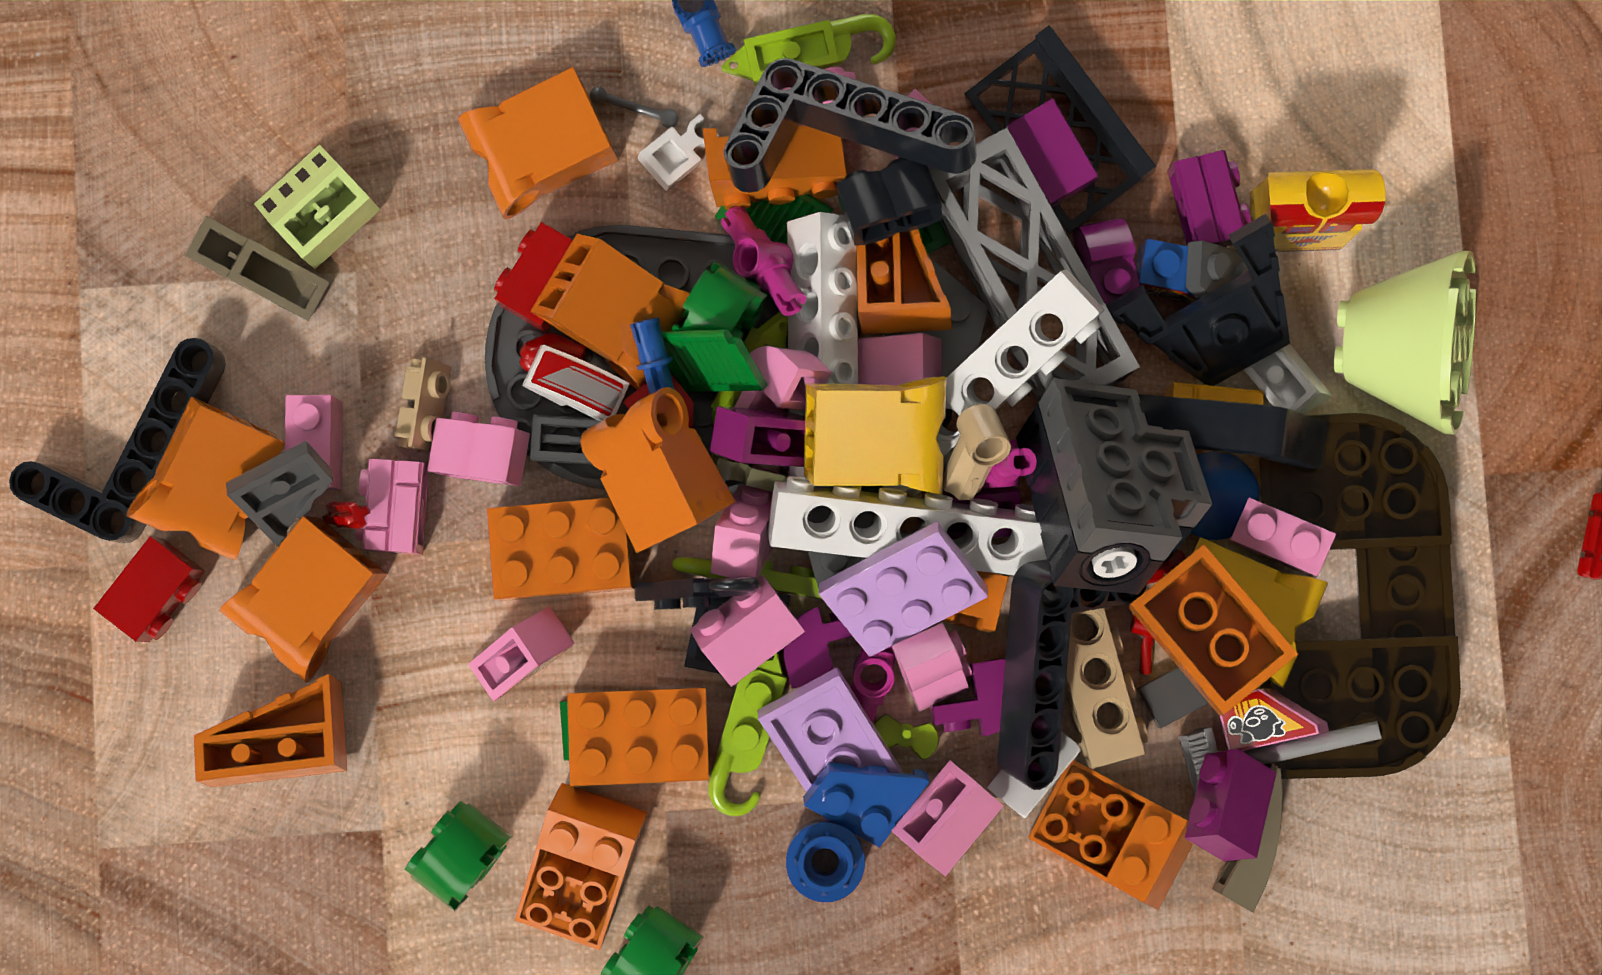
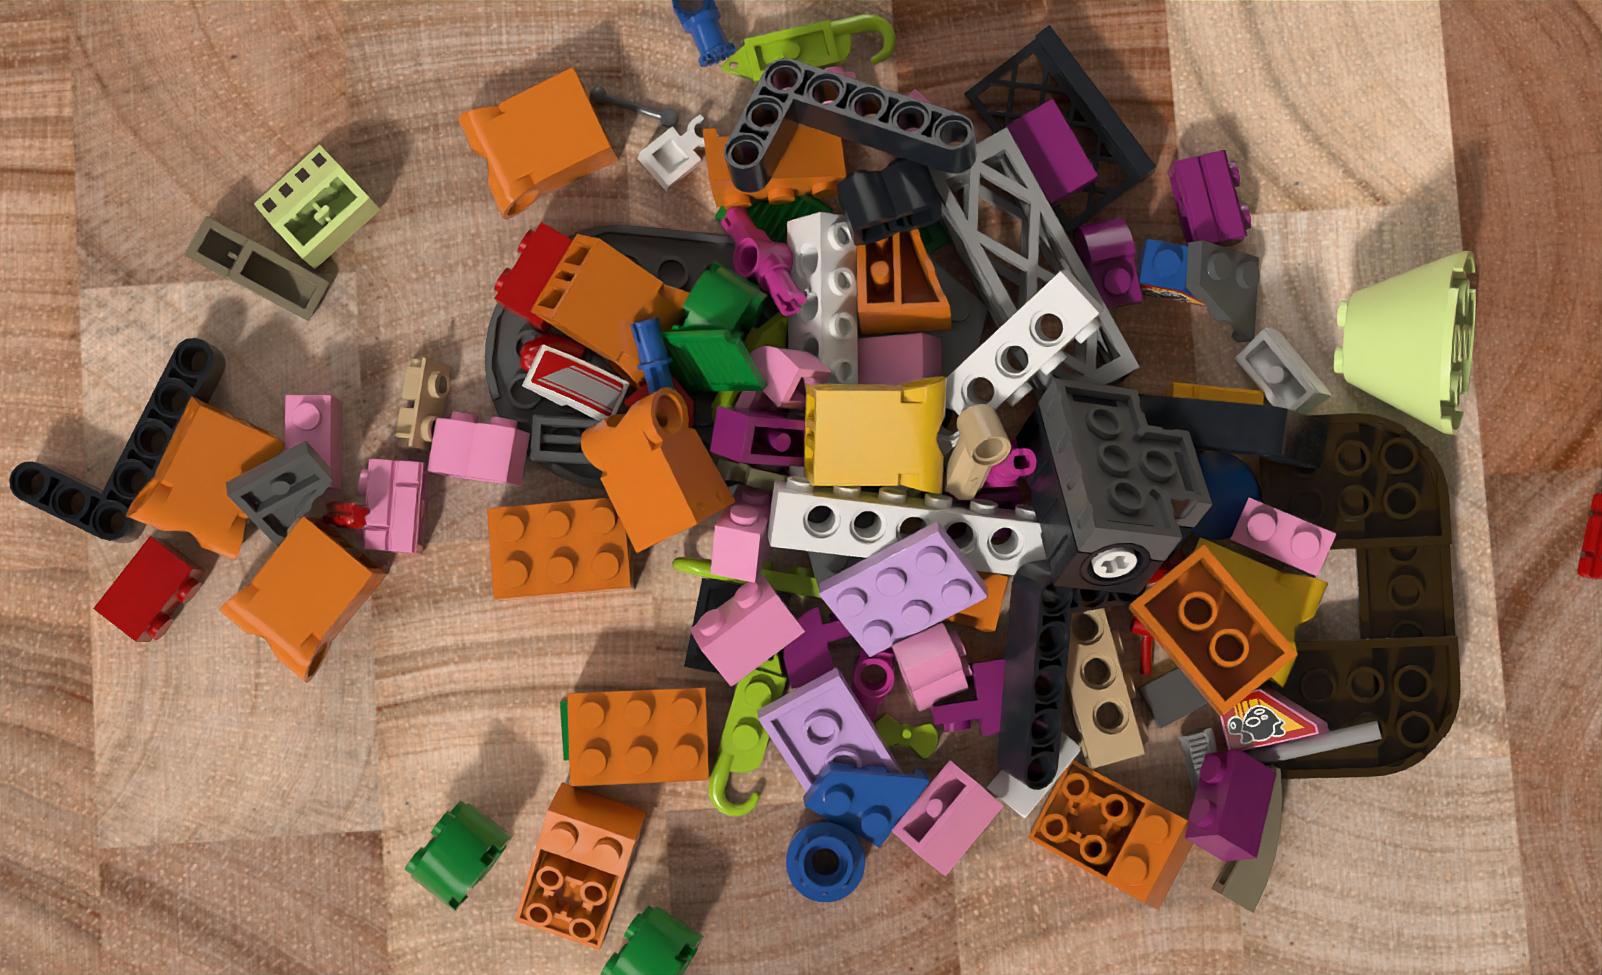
(281, 740): orange wedge -> none
(521, 653): bright pink slope -> none
(693, 591): black plate -> none
(1227, 326): black wing -> none
(1318, 206): yellow piece -> none

